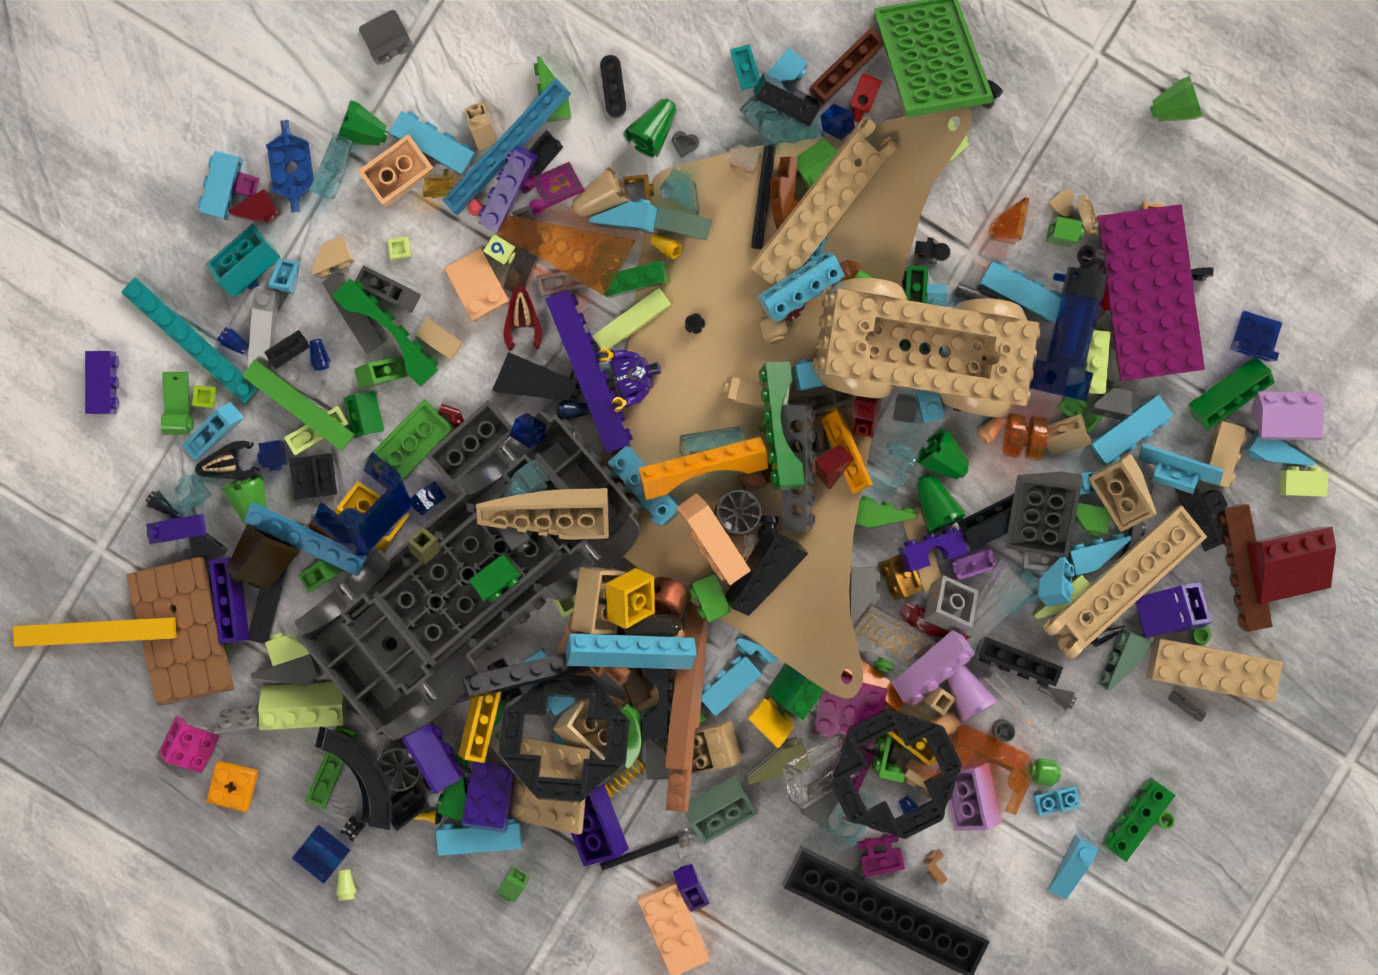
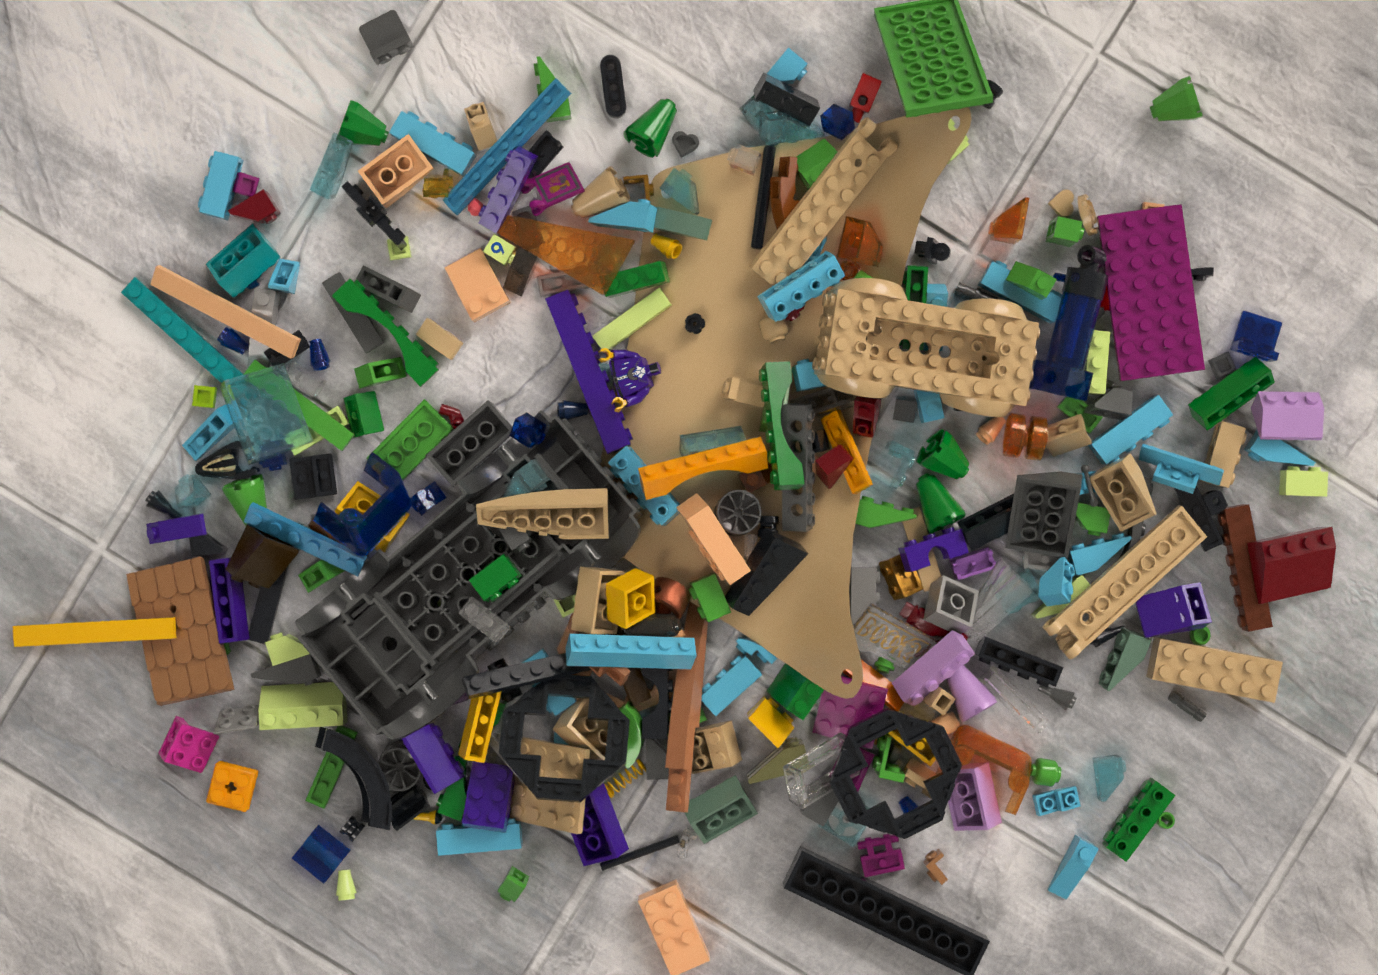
(101, 382): dark purple brick -> none
(176, 396): bright green door -> none
(225, 311): none -> light nougat tile
(265, 413): none -> clear light blue slope
(282, 151): blue plate -> none
(331, 256): tan slope -> none
(374, 214): none -> black plate
(423, 545): olive brick -> none
(484, 619): none -> clear slope
(521, 315): dark red animal -> none
(532, 380): black slope -> none
(690, 887): dark purple slope -> none
(745, 67): teal plate -> none
(846, 66): copper brick -> none
(860, 242): none -> clear orange slope
(1006, 732): dark grey wheel -> none
(1031, 280): none -> bright green slope
(1093, 501): none -> dark grey hinge
(1108, 774): none -> clear light blue slope
(1222, 365): none -> dark grey tile

